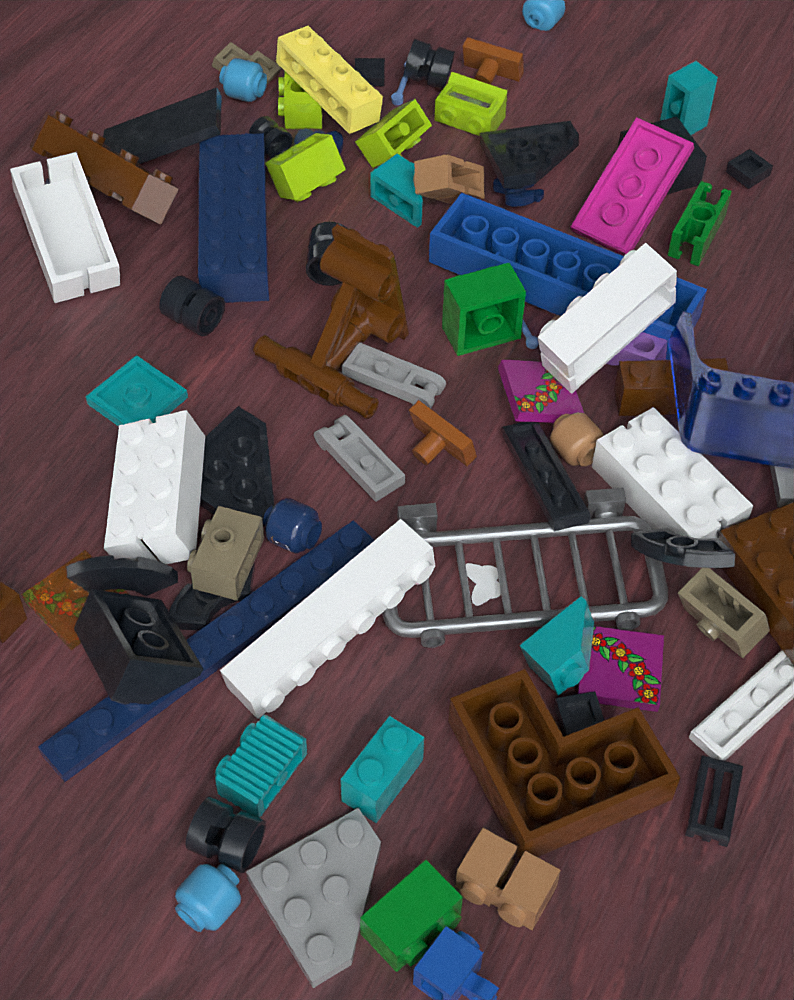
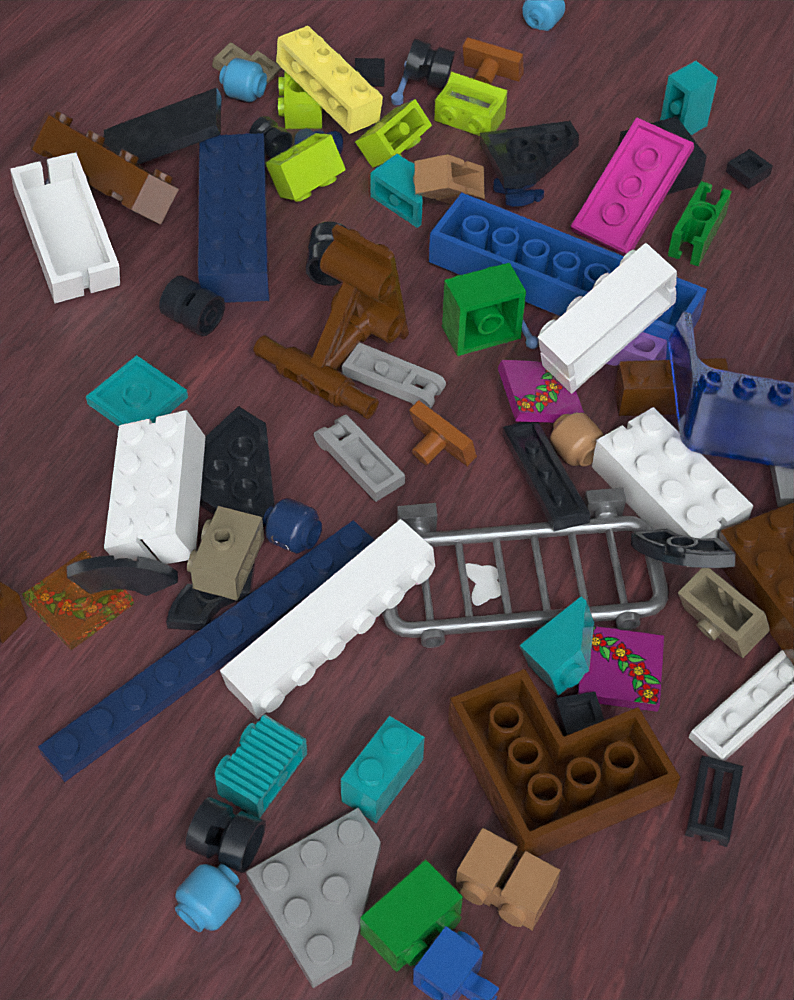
(135, 646): black slope -> none

